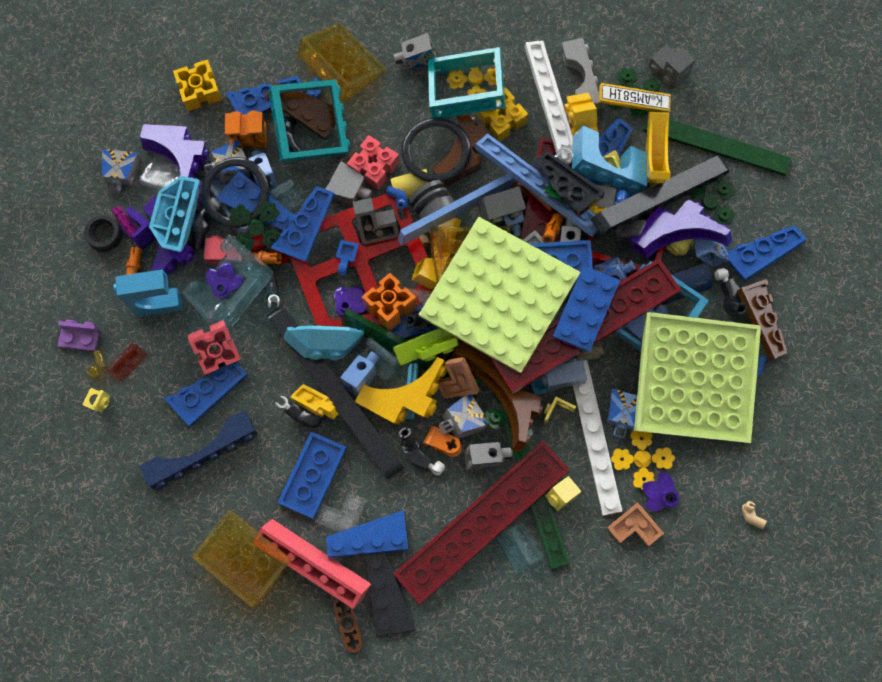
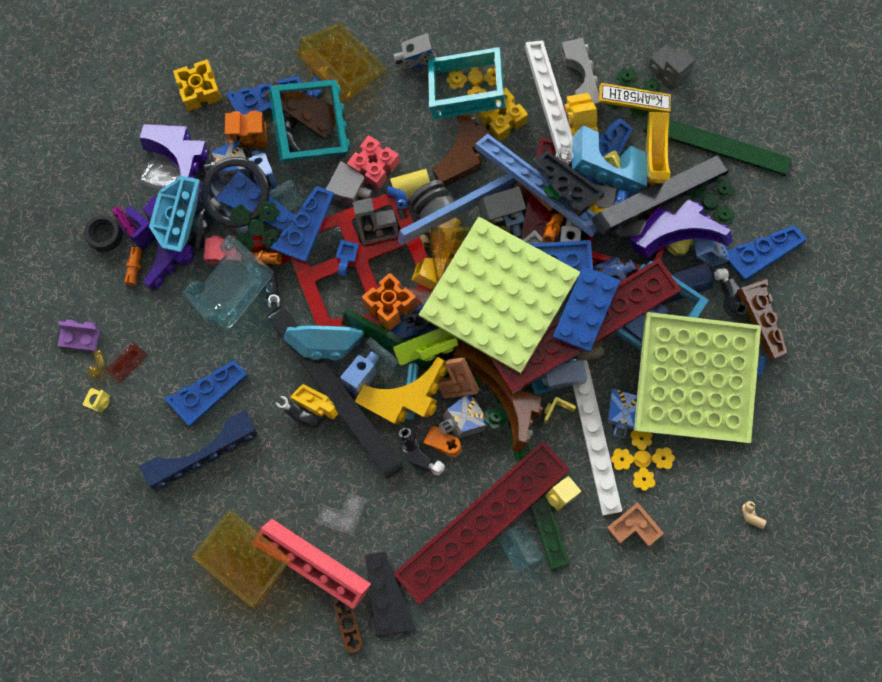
(119, 168): torso -> none
(147, 293): dark azure arch -> none
(209, 357): coral brick -> none
(223, 277): dark purple plate -> none
(312, 475): blue plate -> none
(350, 298): dark purple plate -> none
(374, 537): blue wing -> none
(436, 122): black wedge -> none
(478, 458): light grey torso -> none
(657, 492): dark purple plate -> none

